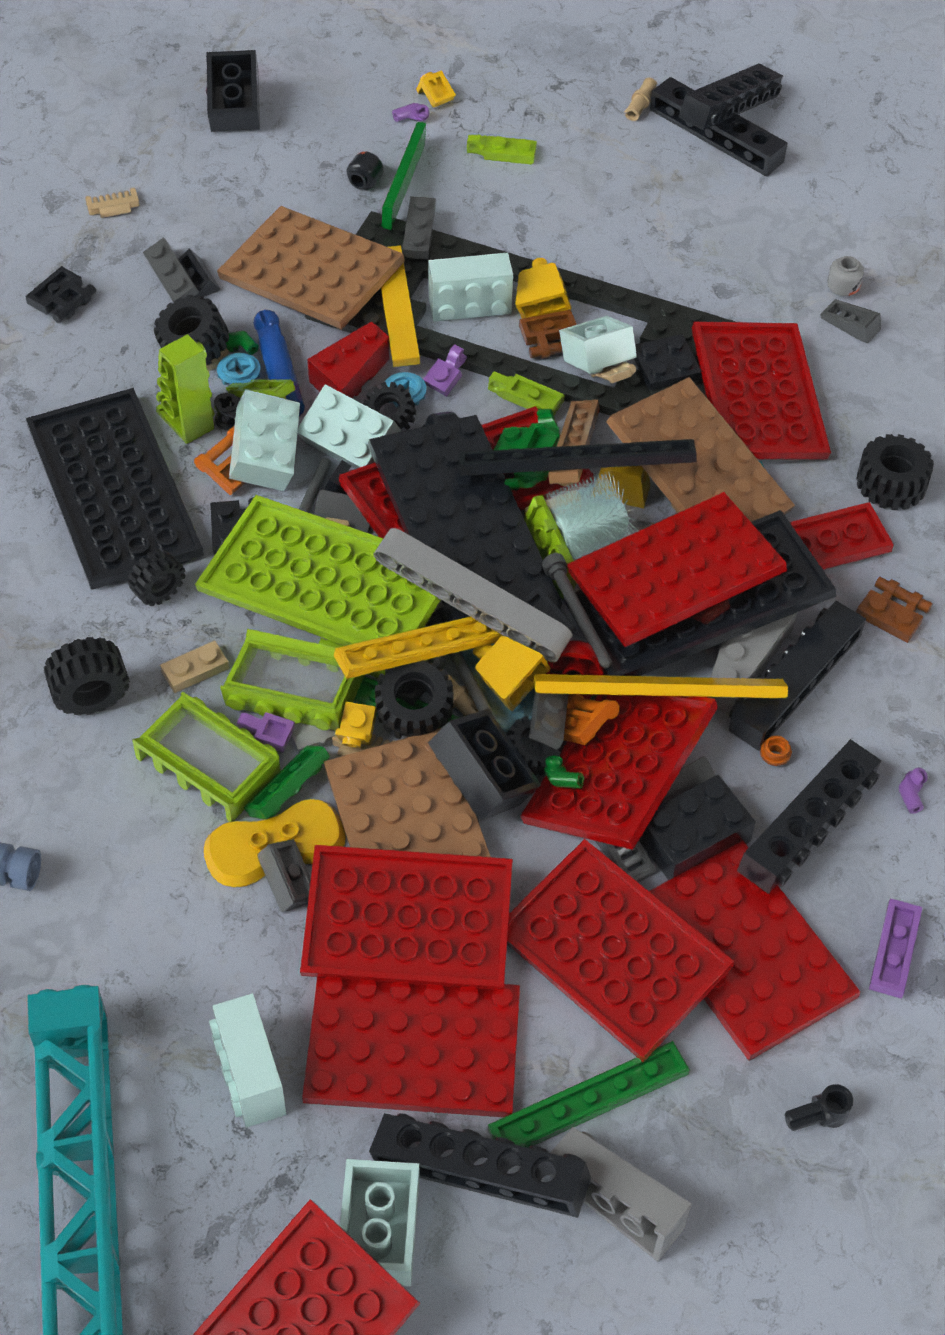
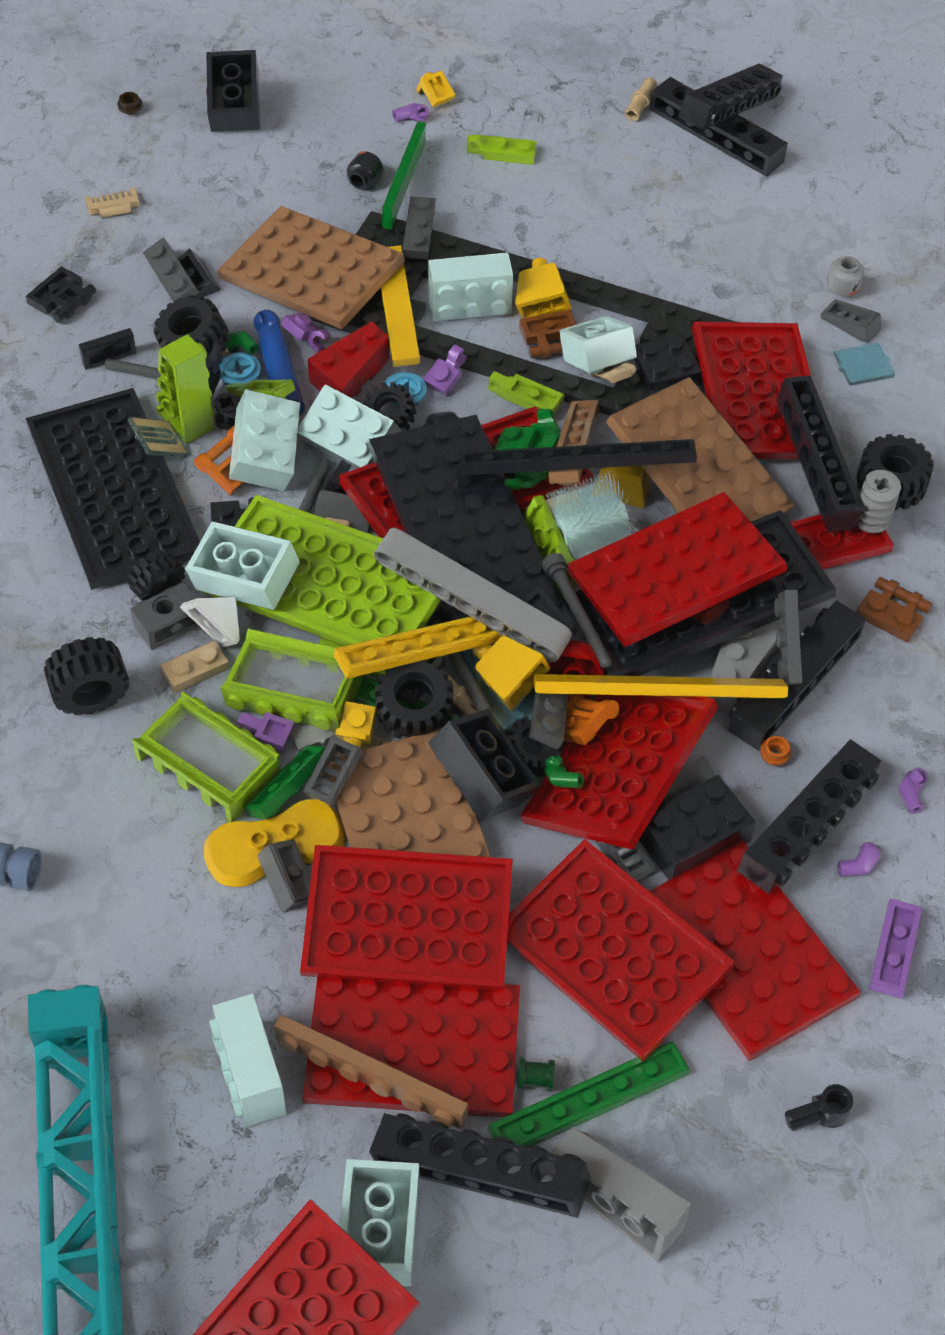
(110, 346): none -> black tile
(129, 103): none -> dark brown plate
(132, 368): none -> dark grey bar
(157, 437): none -> piece
(161, 617): none -> dark grey brick
(213, 360): none -> black piece
(216, 618): none -> white slope
(242, 565): none -> light aqua brick
(303, 329): none -> medium lavender plate
(334, 745): none -> dark grey slope
(379, 1076): none -> medium nougat plate
(536, 1074): none -> dark green bush
(788, 637): none -> dark grey plate
(819, 454): none -> black brick
(862, 864): none -> medium lavender arm
(864, 364): none -> clear light blue piece
(879, 501): none -> light grey piece

